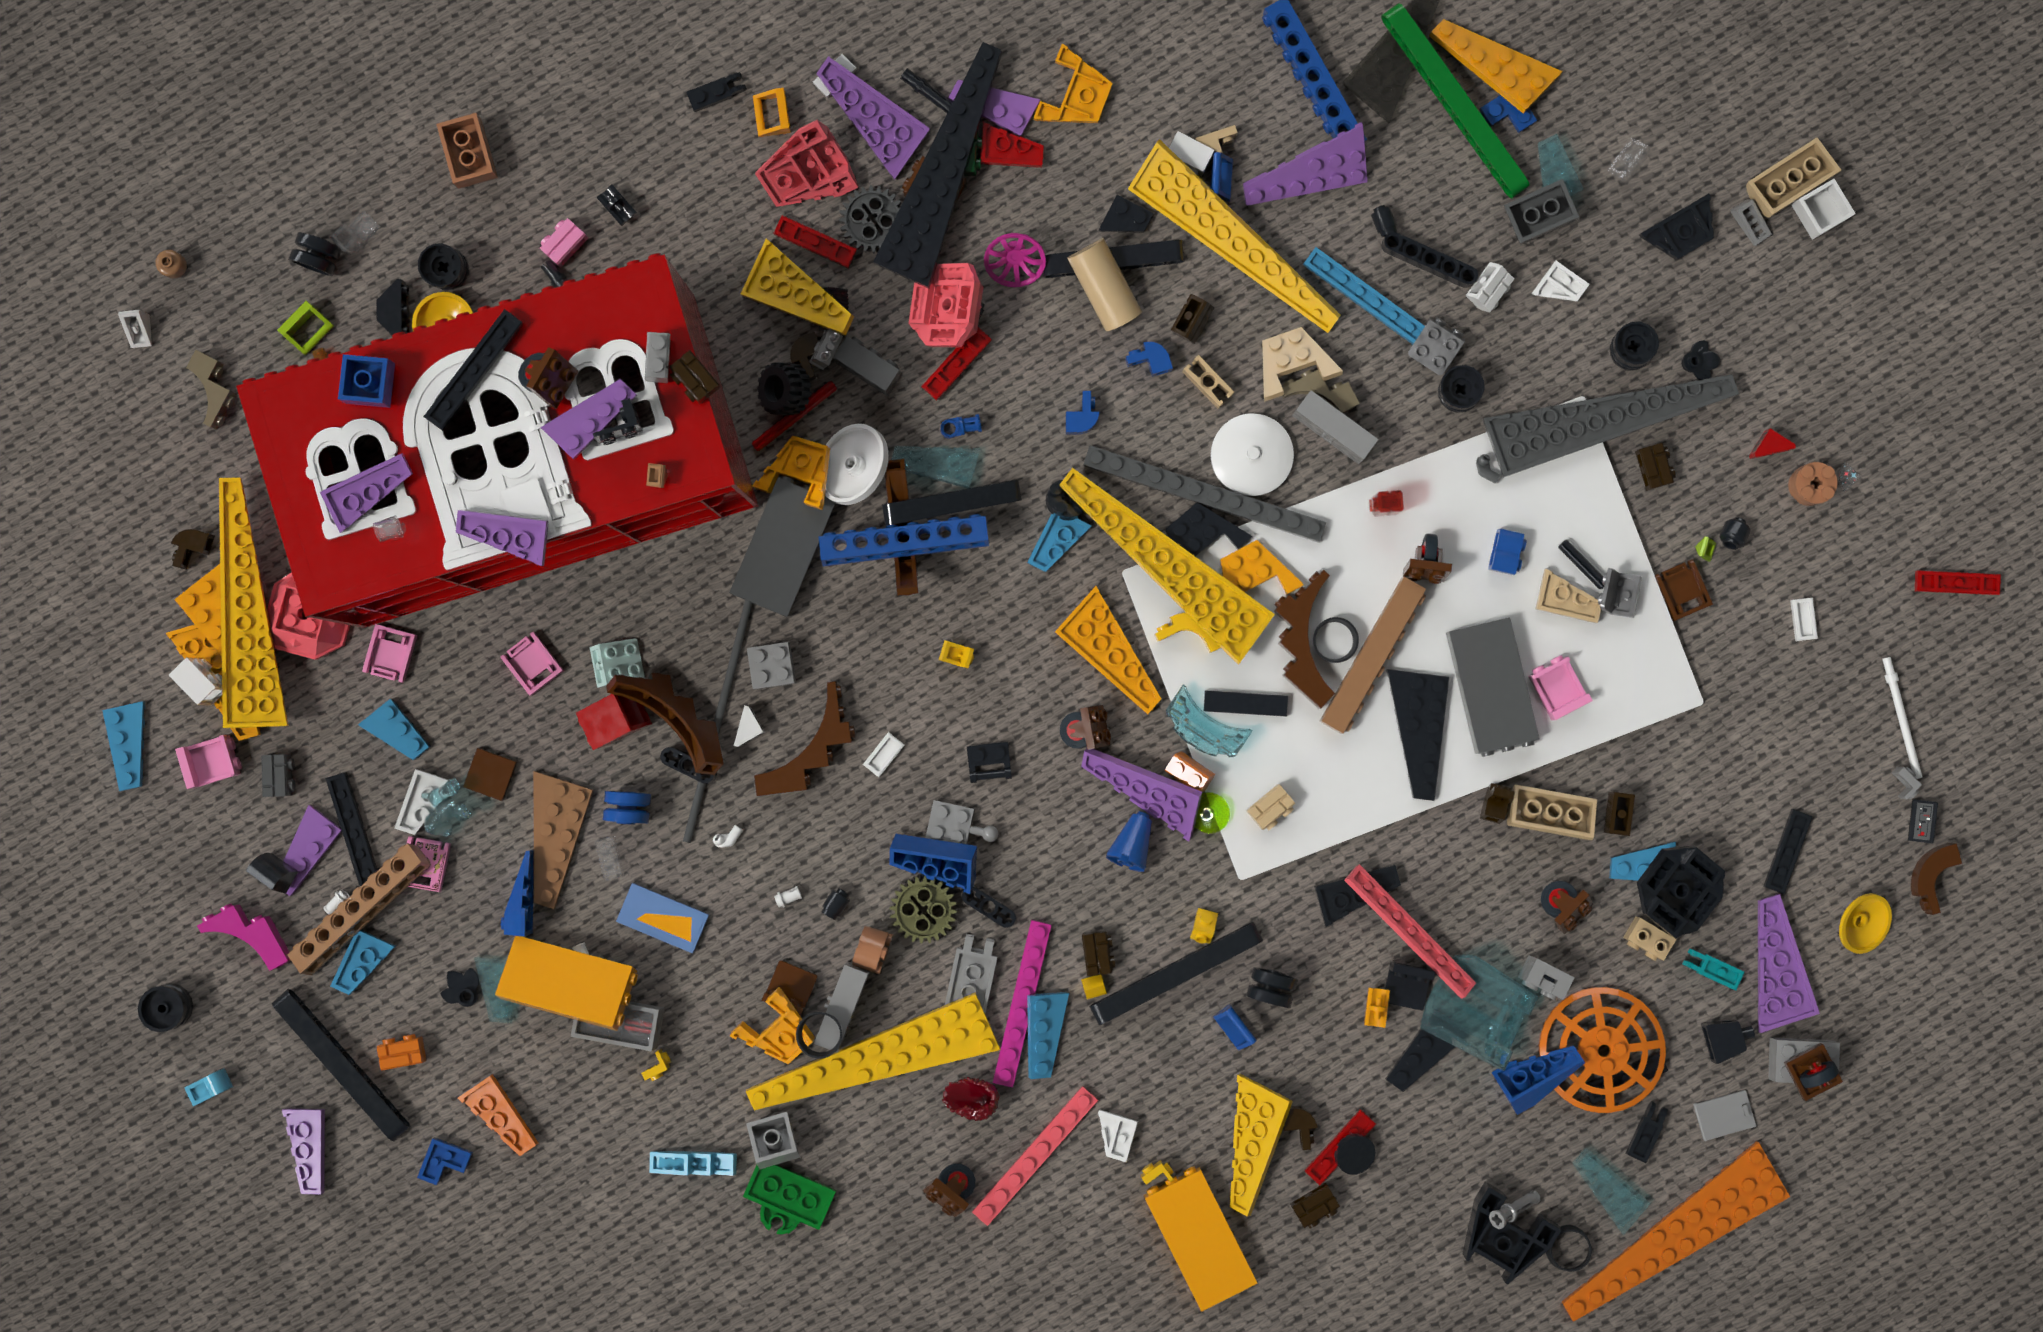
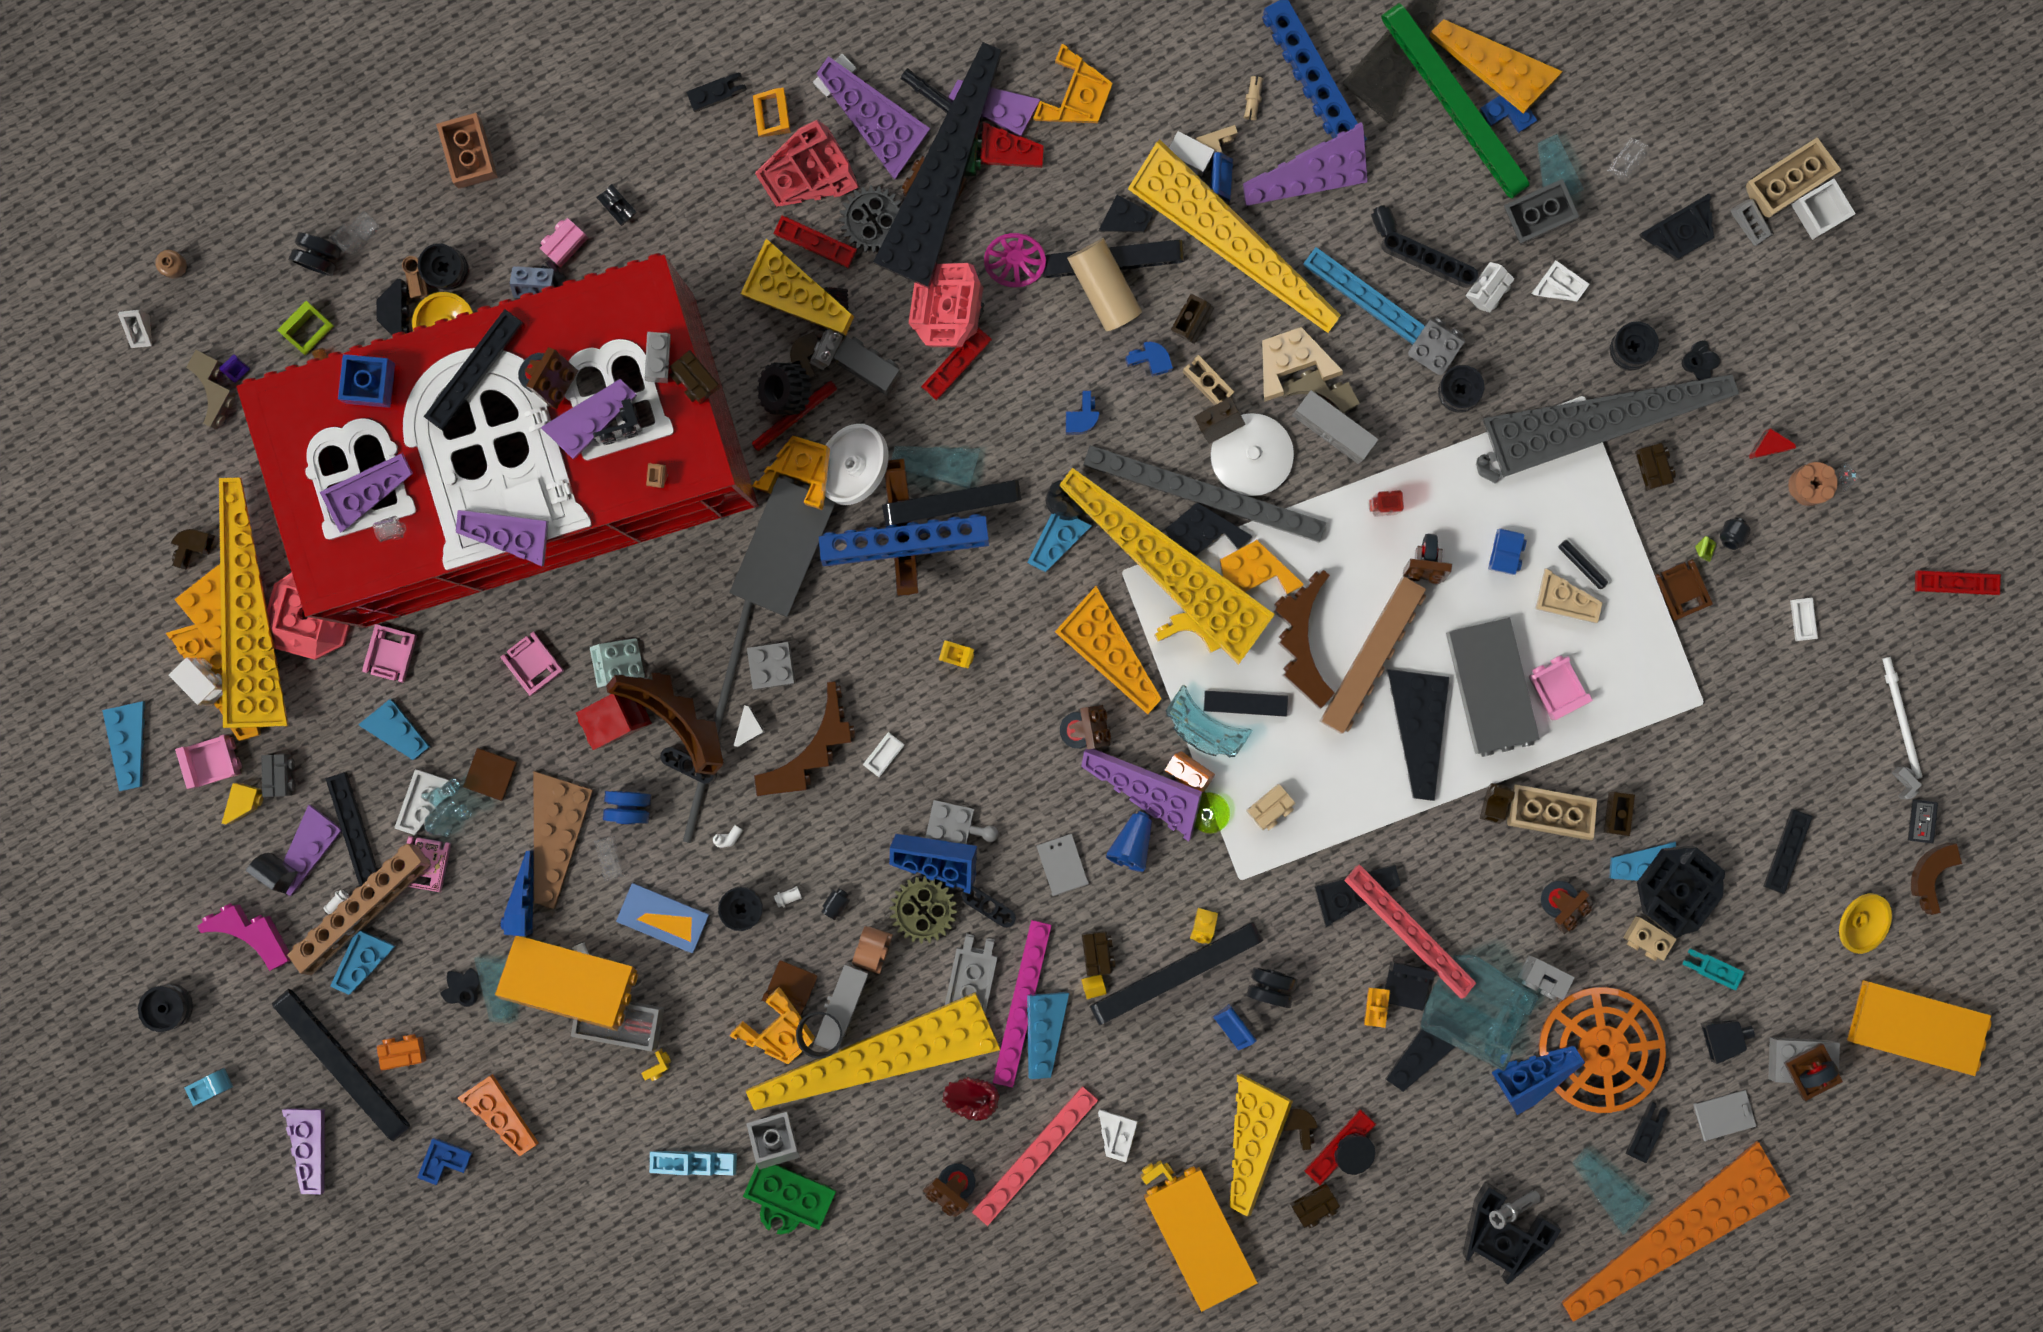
(234, 368): none -> dark purple tile
(241, 802): none -> yellow slope
(416, 285): none -> medium nougat piece
(529, 280): none -> sand blue bracket
(742, 921): none -> black wheel
(962, 426): blue connector -> none
(987, 755): black plate -> none
(1062, 864): none -> light grey container
(1219, 420): none -> dark brown brick
(1253, 98): none -> tan pin
(1350, 626): black tyre -> none
(1570, 1228): black tyre -> none
(1619, 593): flat silver bracket -> none
(1782, 979): medium lavender wing -> none
(1919, 1028): none -> light orange brick

